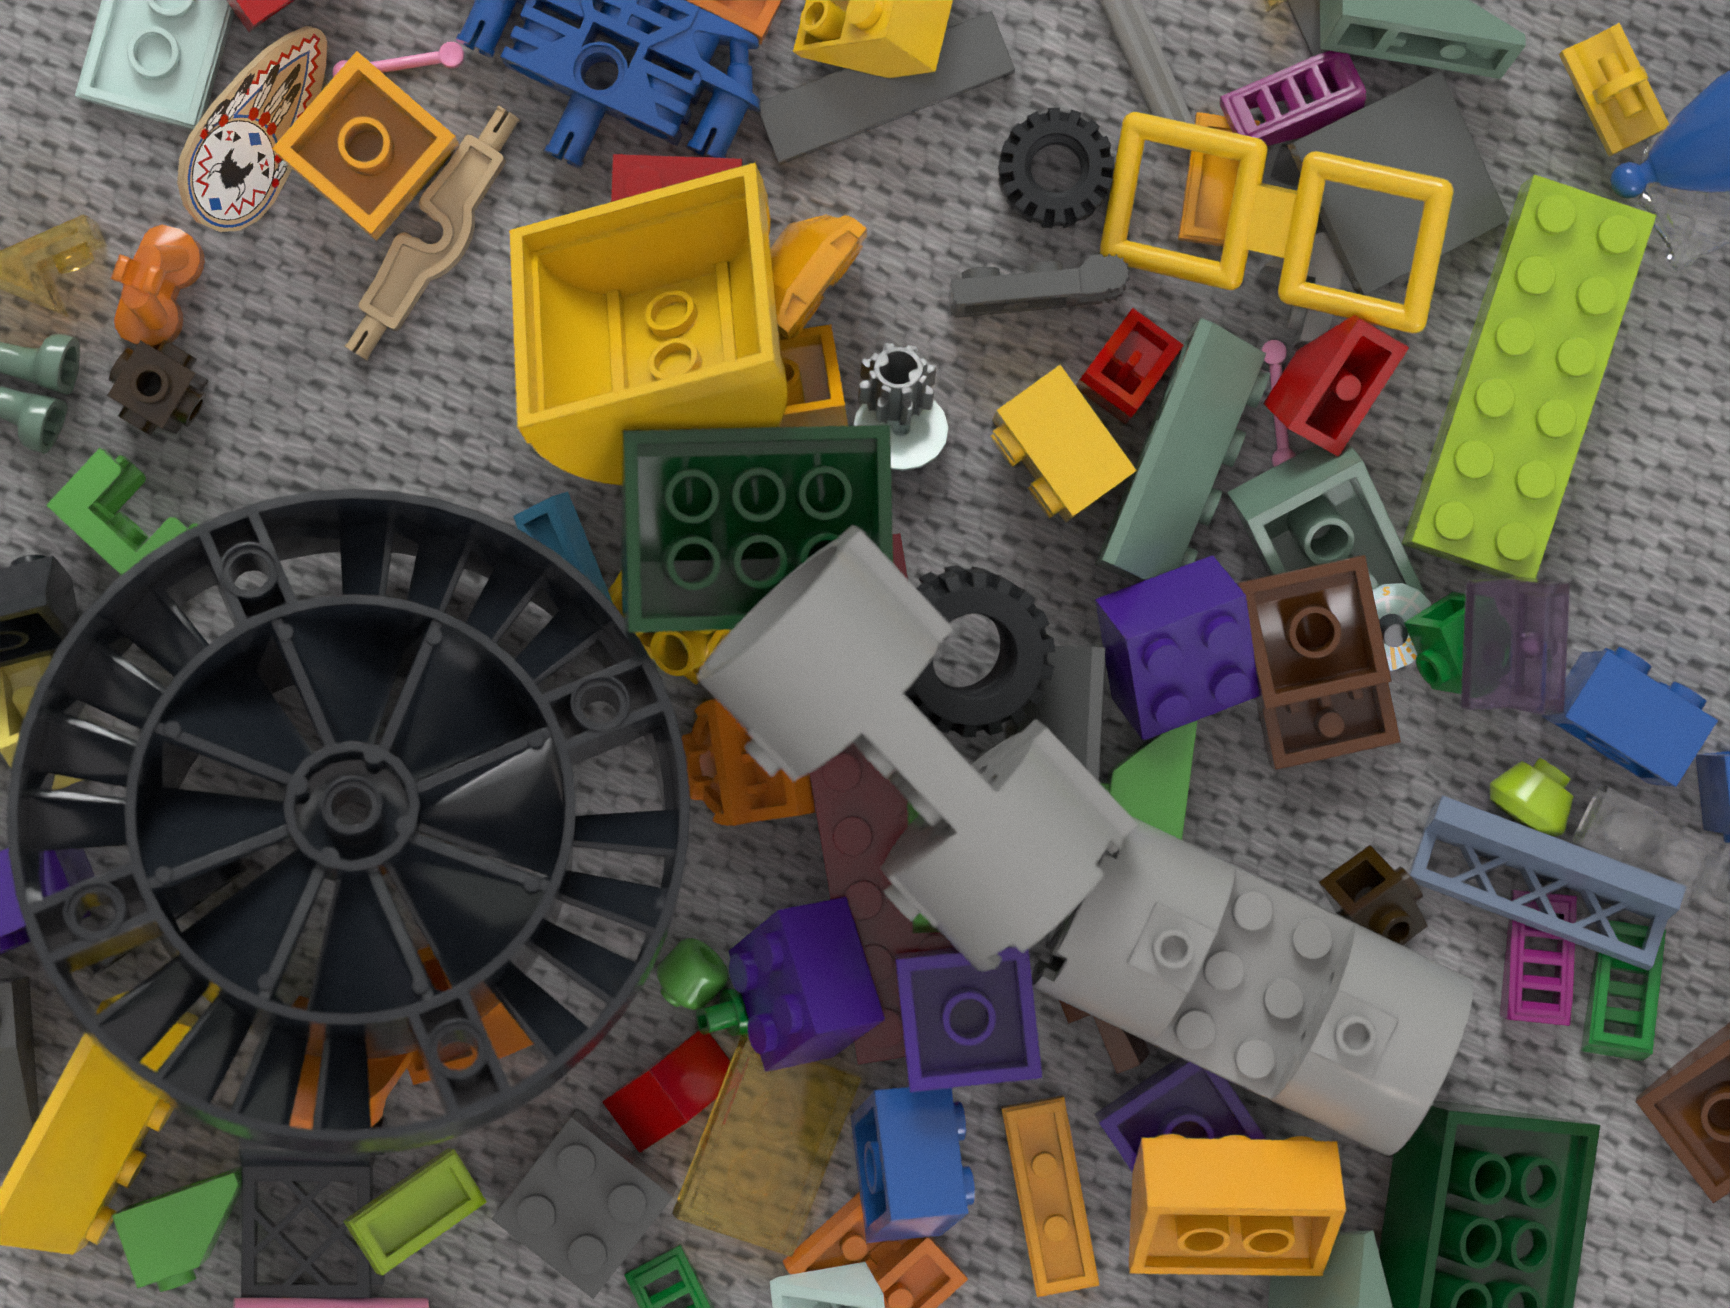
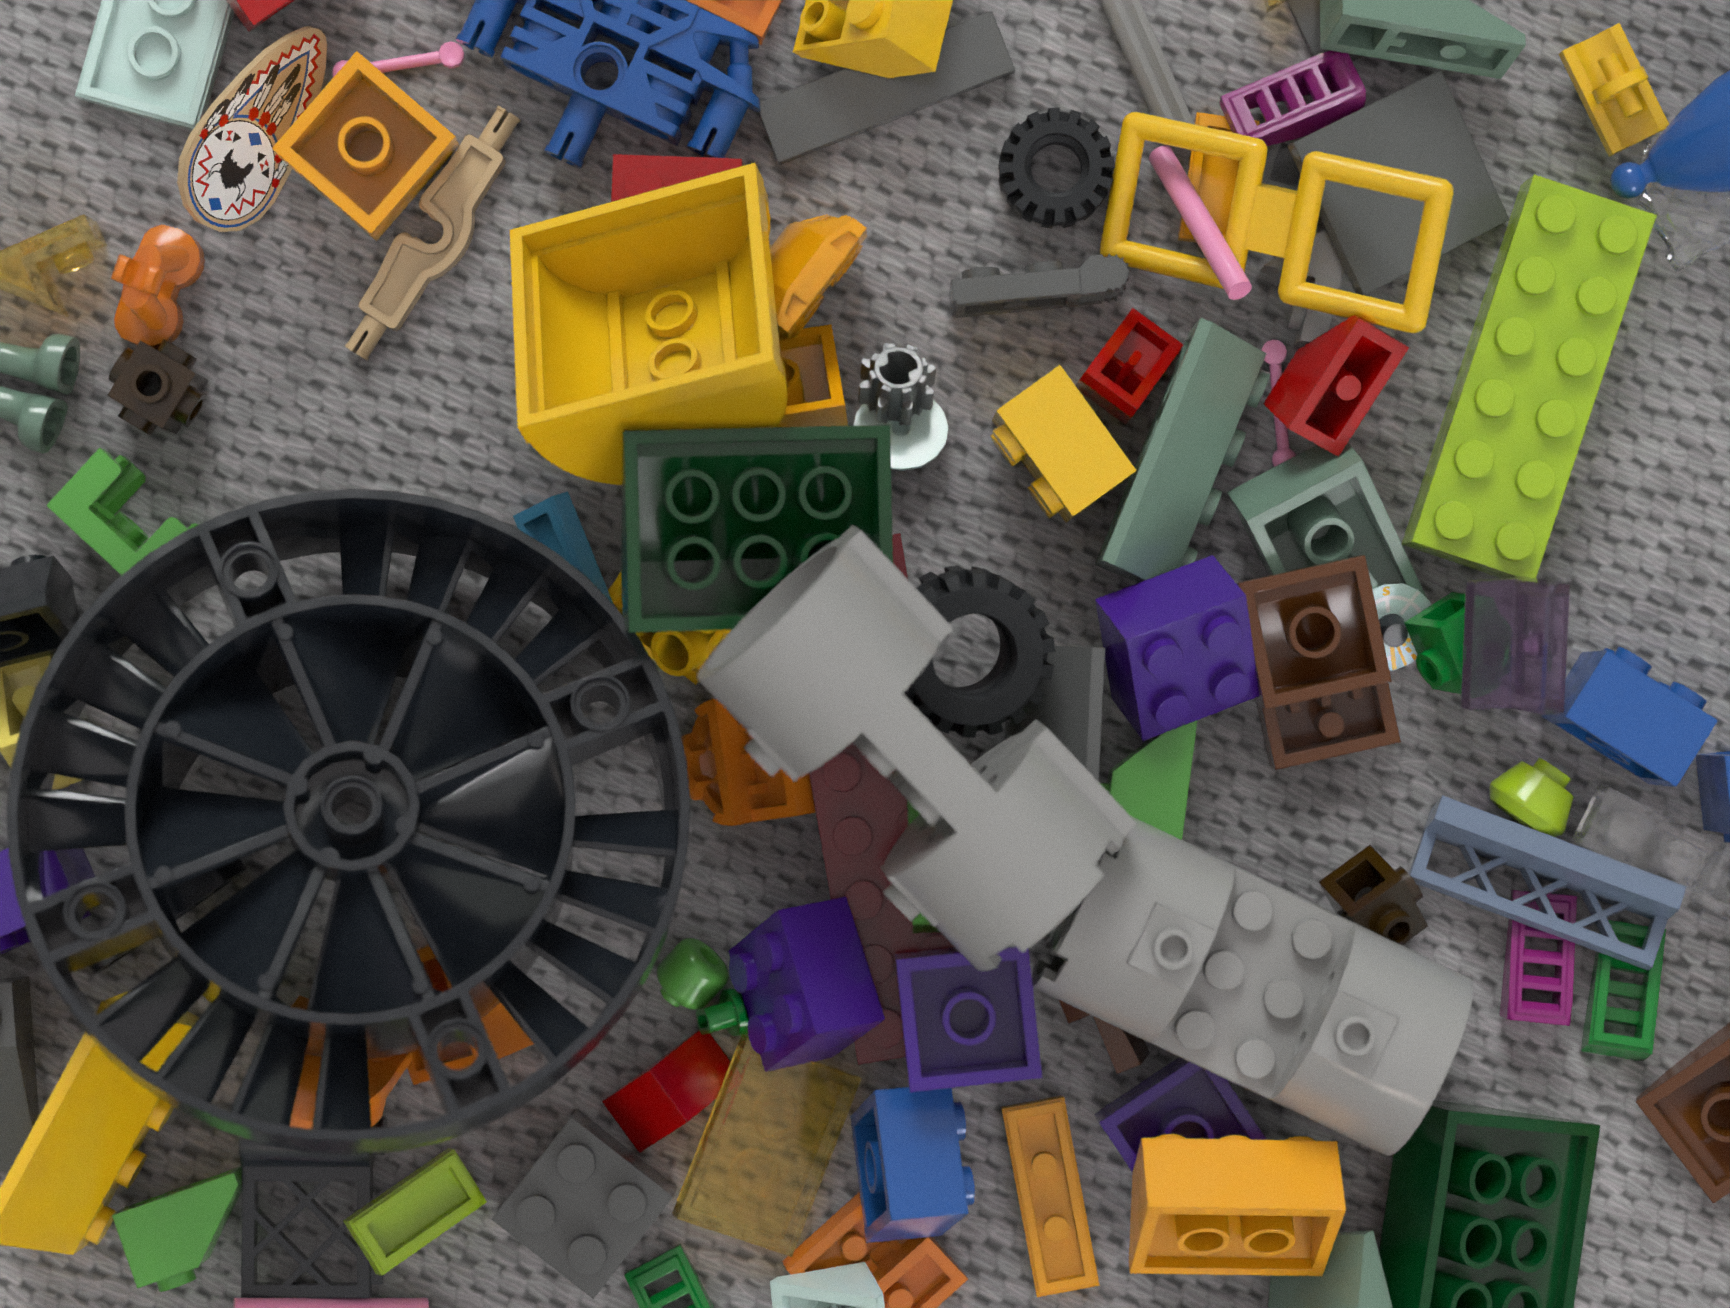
(1200, 222): none -> bright pink bar

